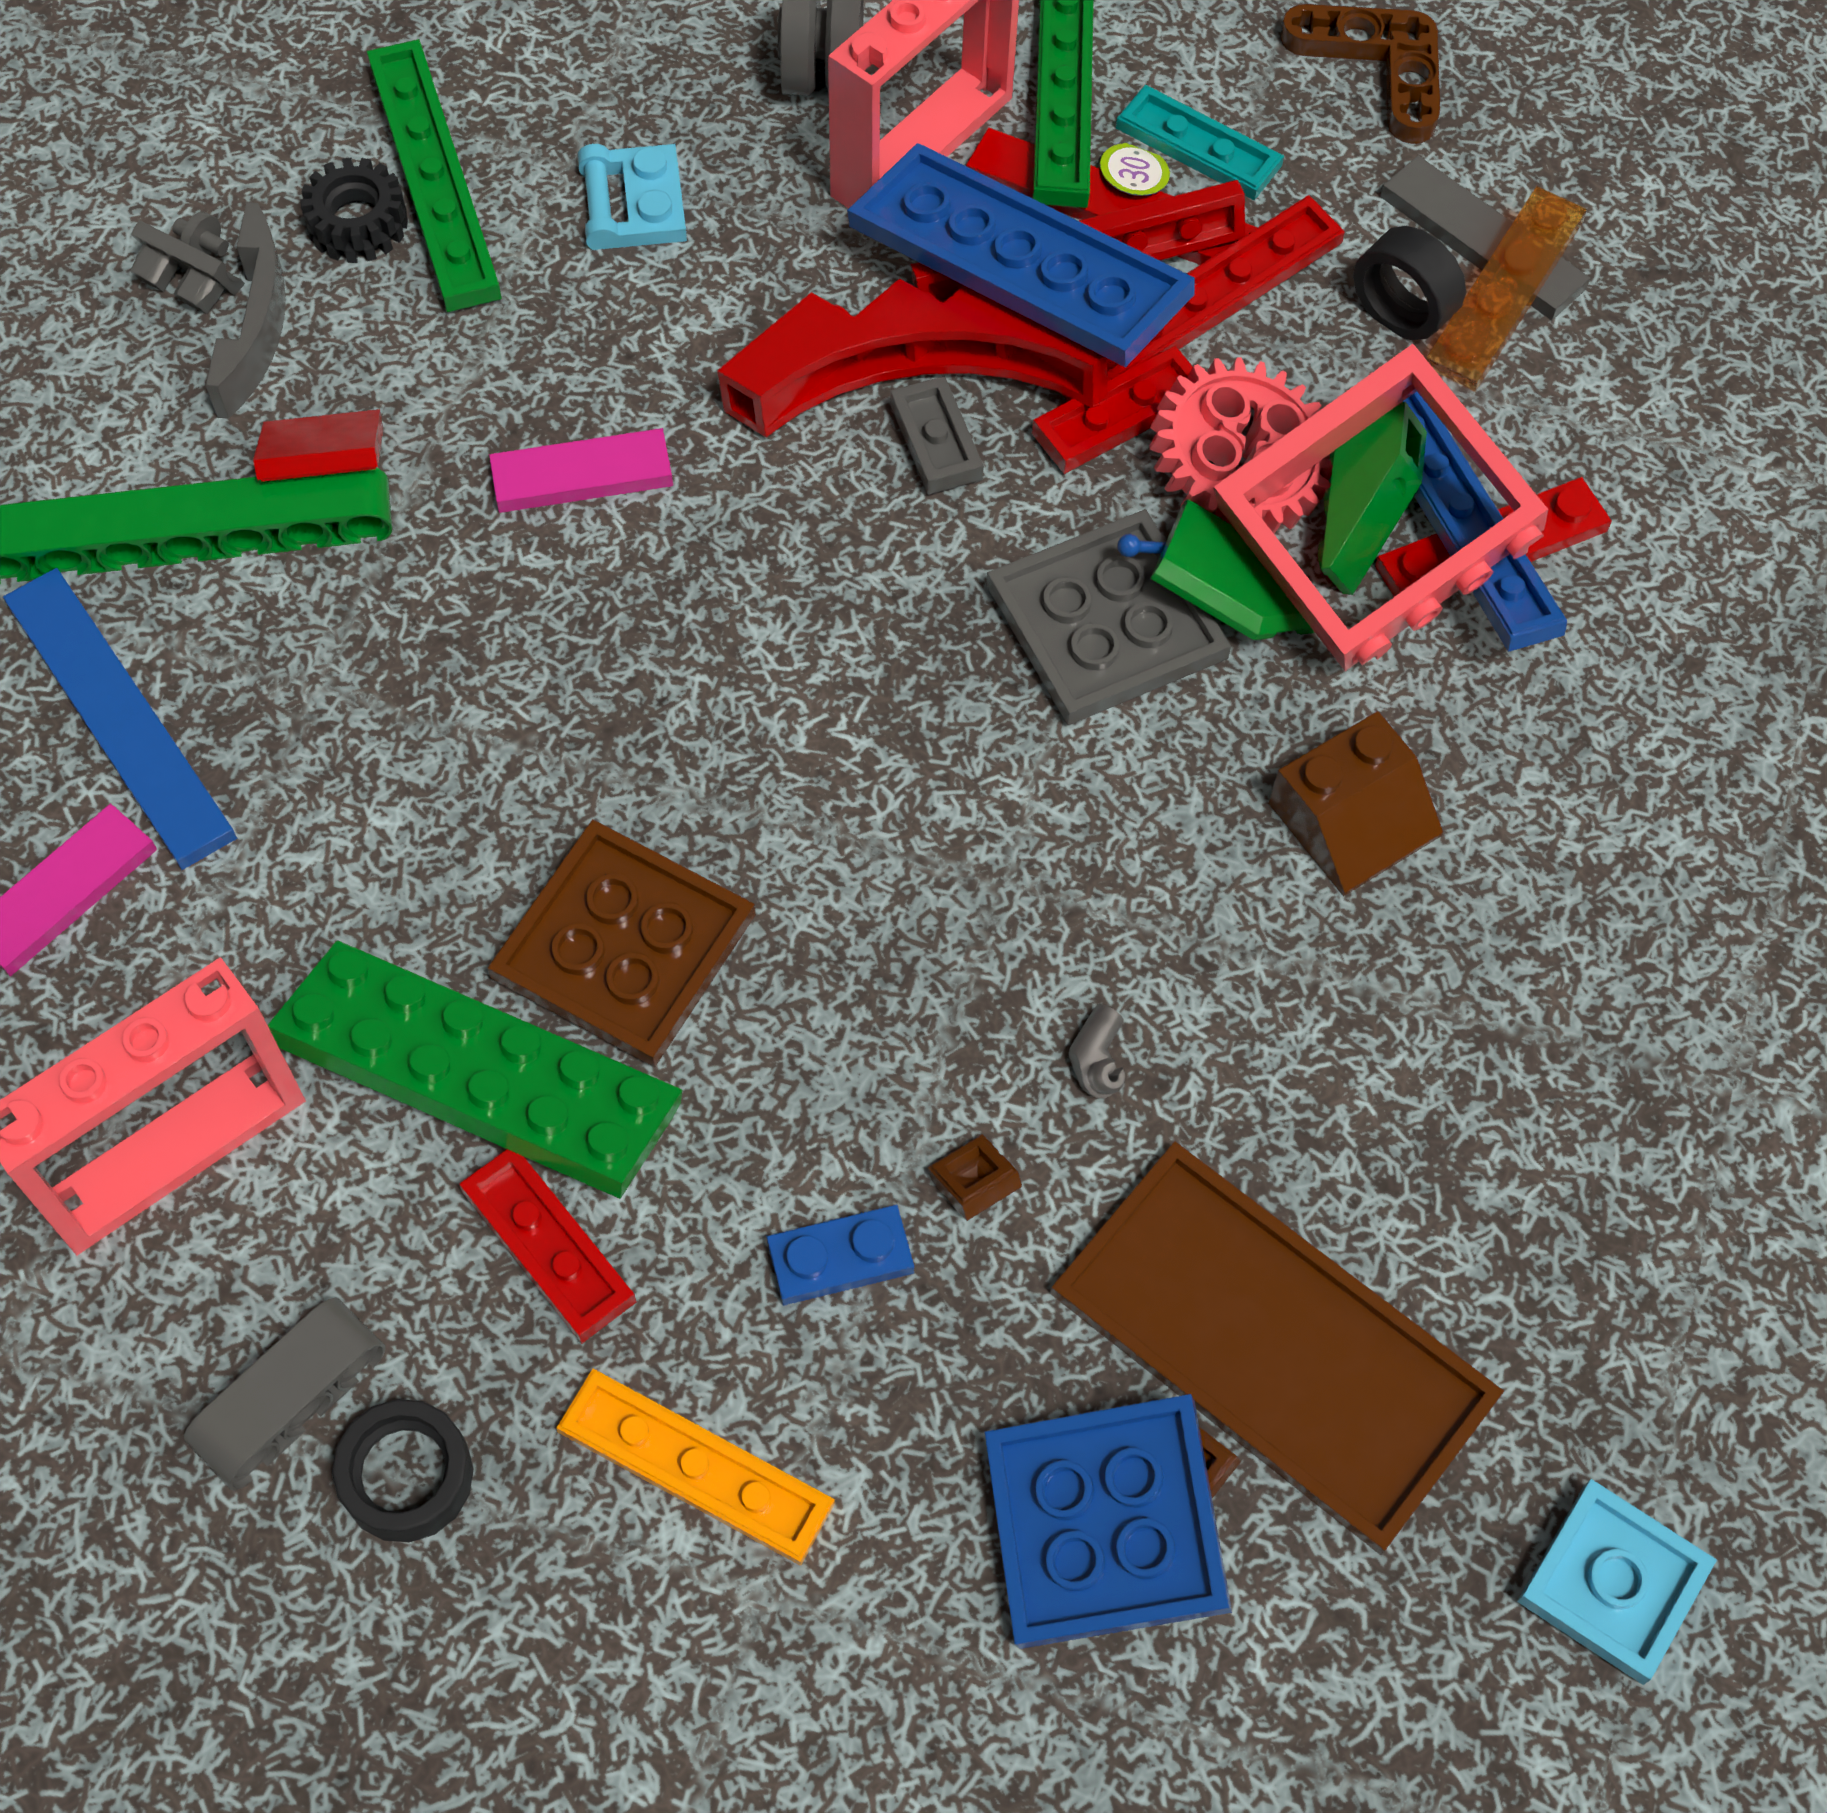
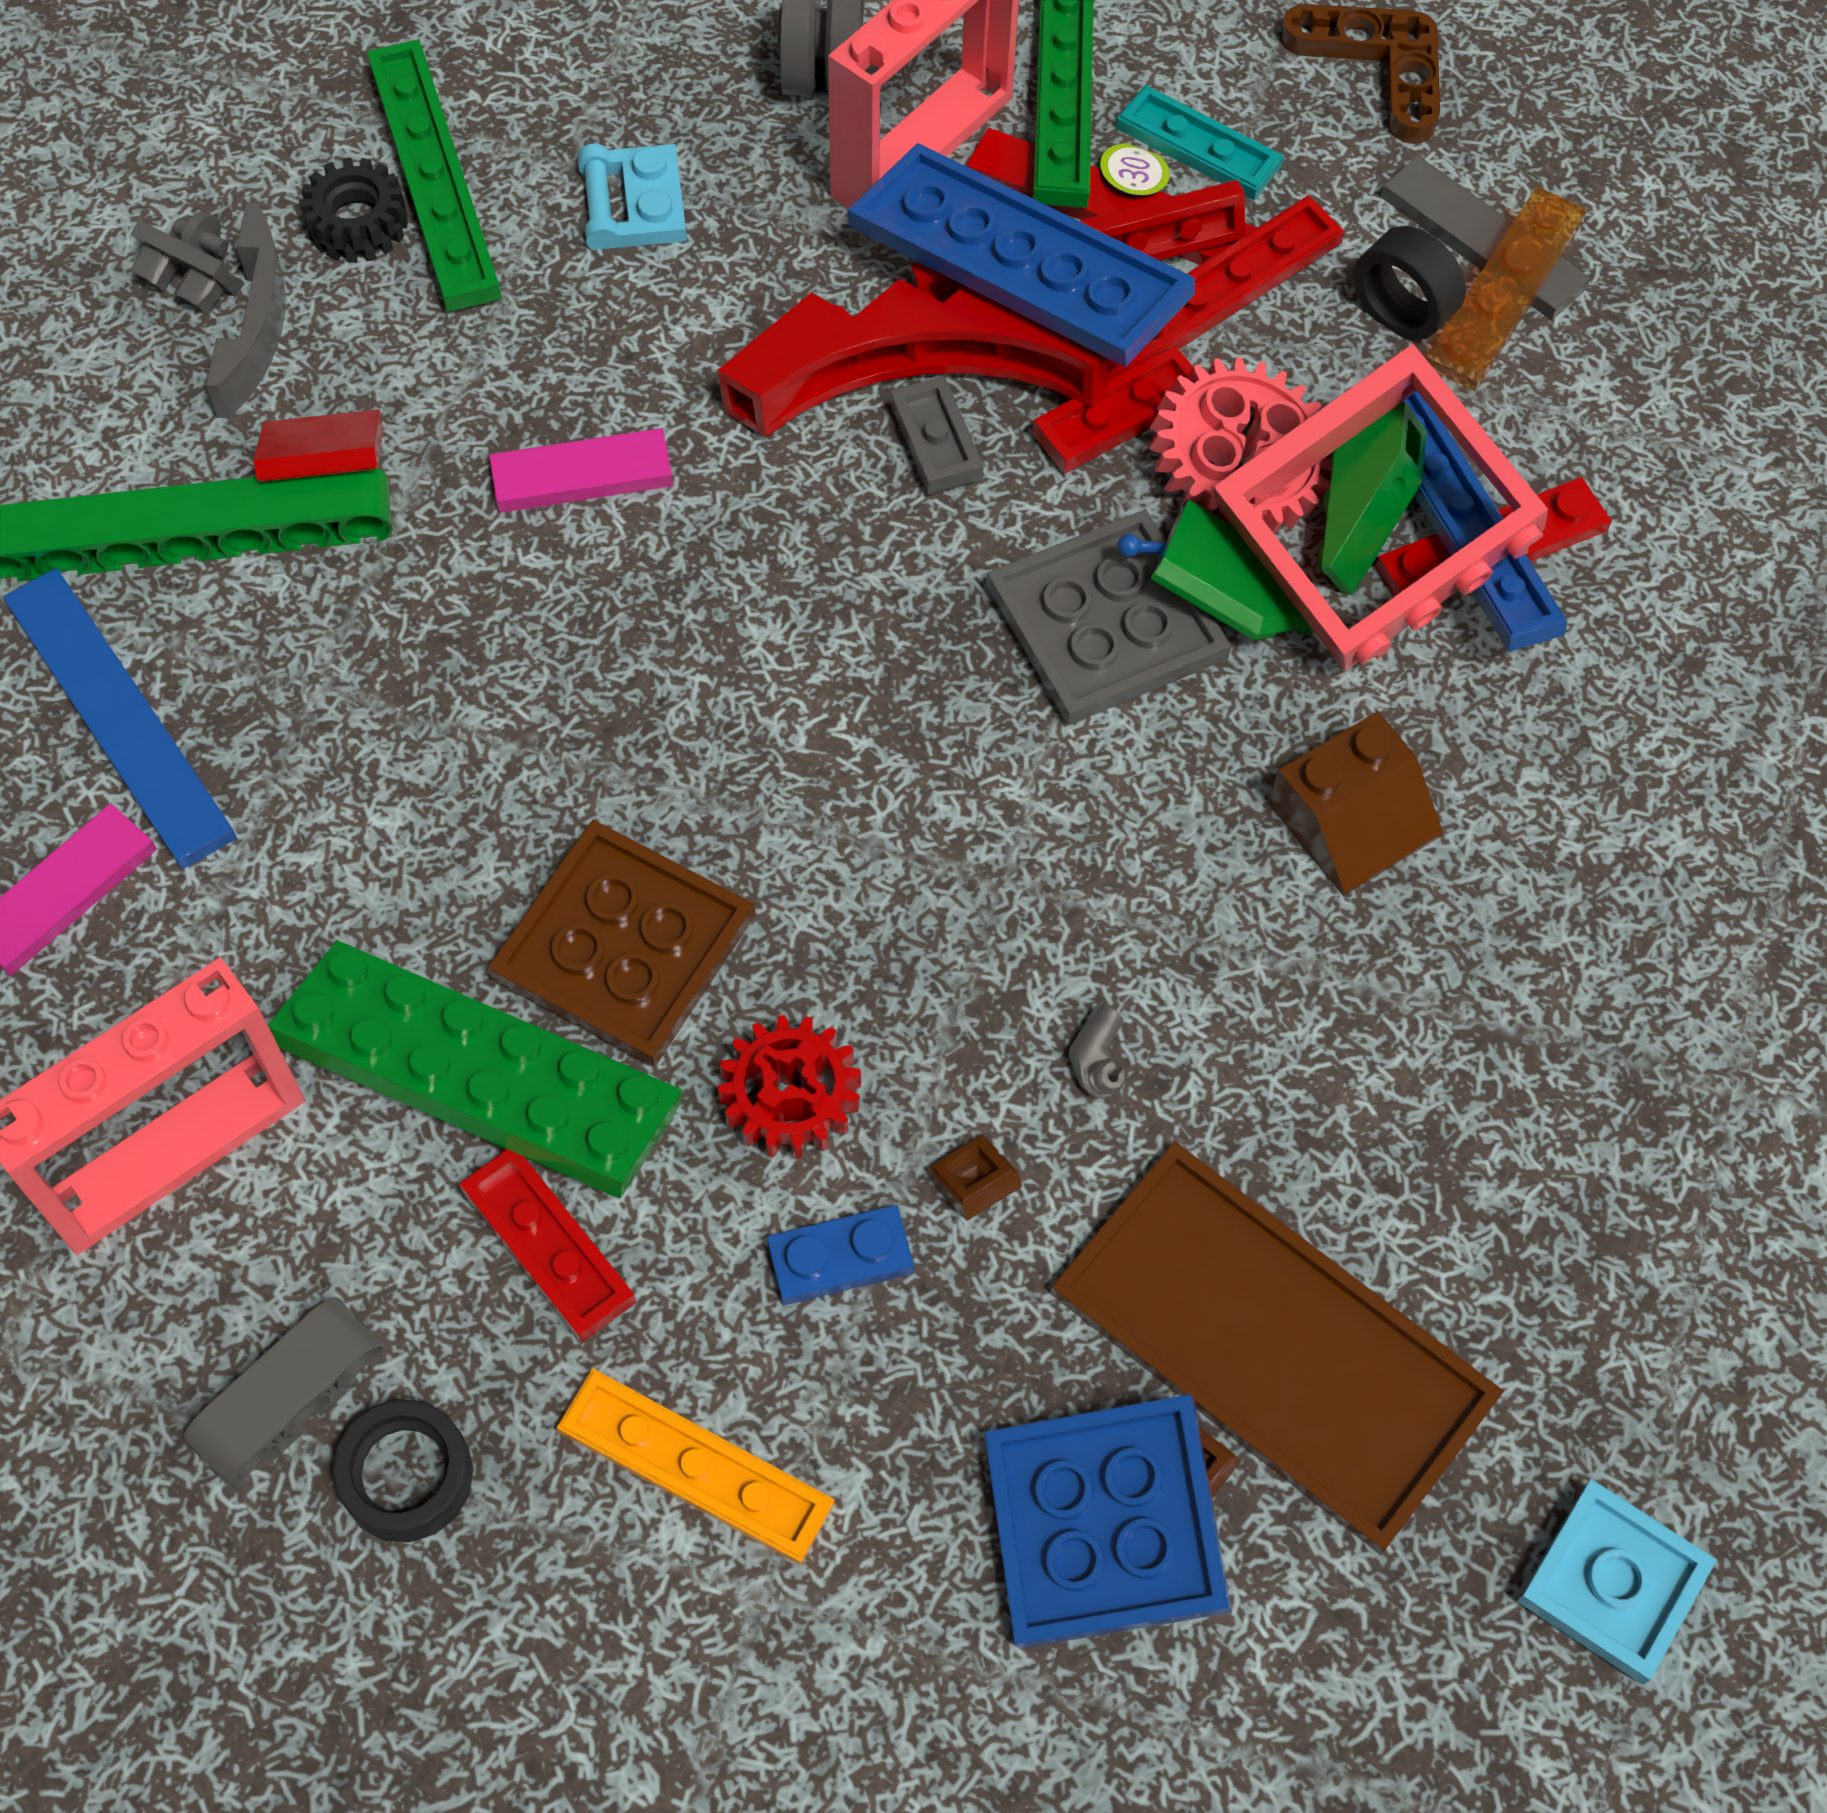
(784, 1058): none -> red gear

